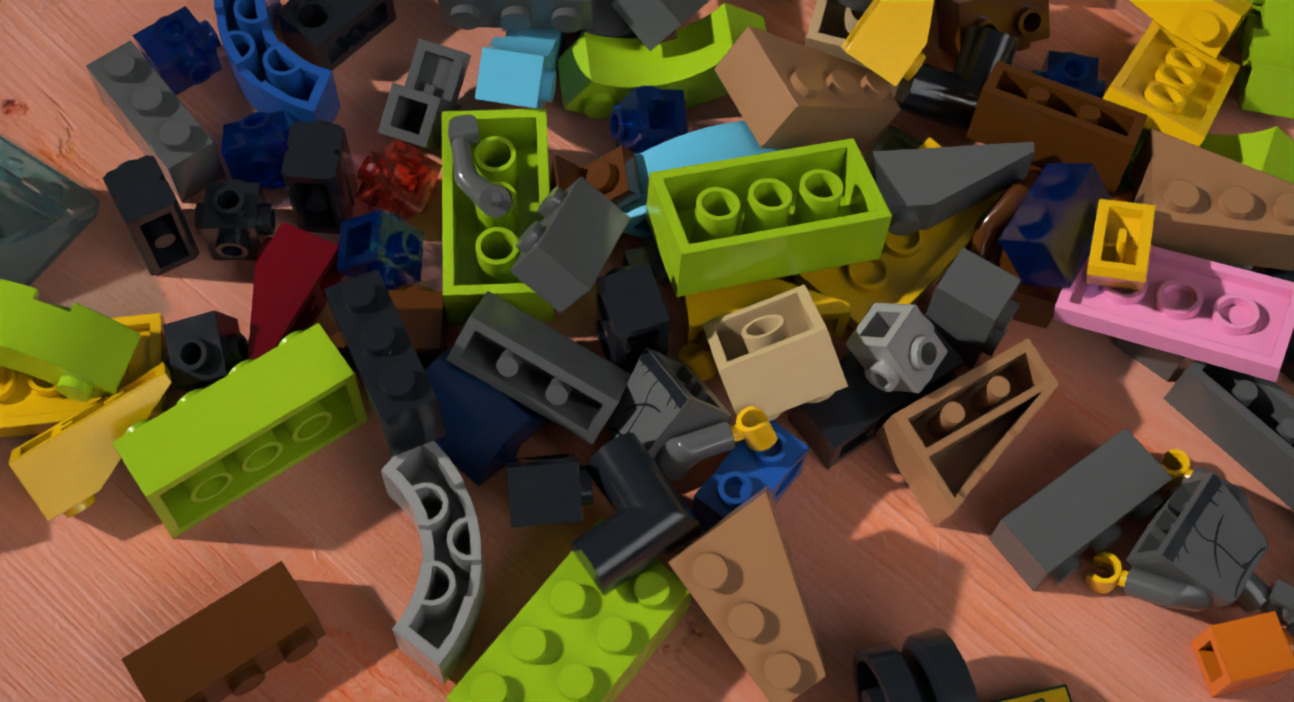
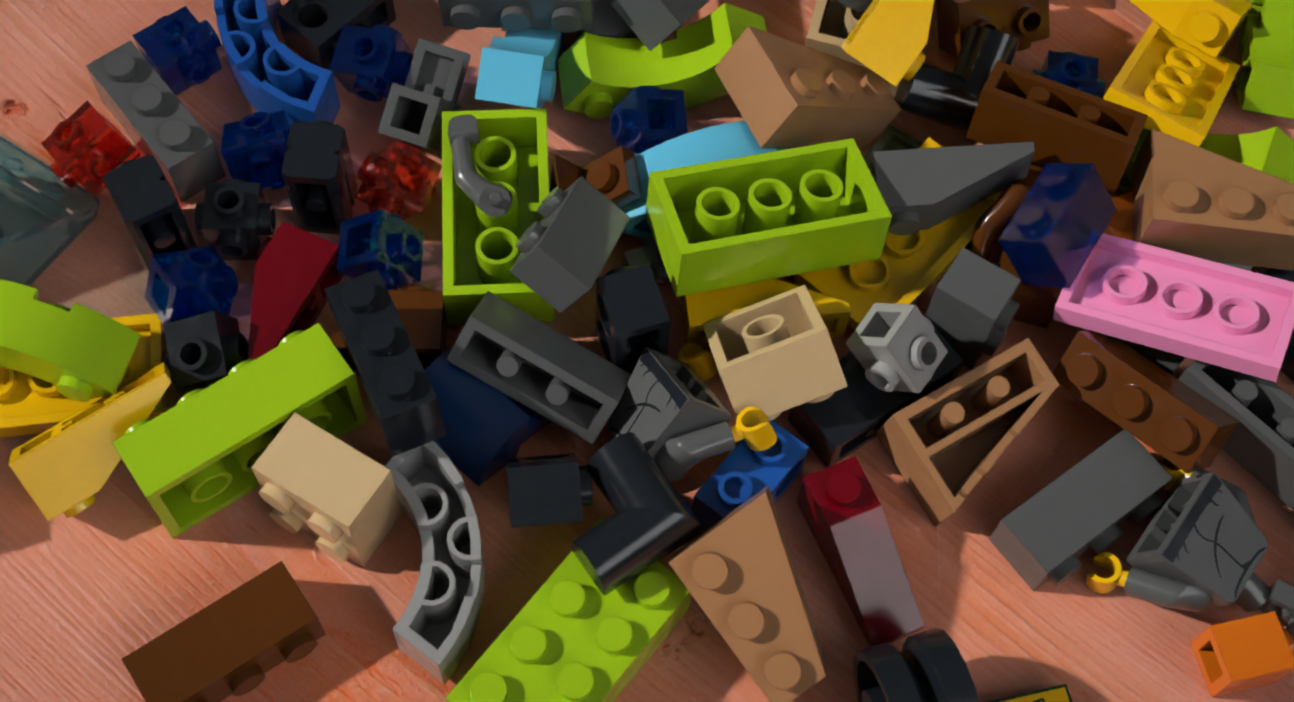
(87, 149): none -> clear red brick
(190, 284): none -> clear blue brick
(327, 491): none -> tan brick
(371, 60): none -> clear blue brick
(860, 551): none -> dark red slope
(1121, 244): yellow slope -> none
(1145, 400): none -> reddish brown brick

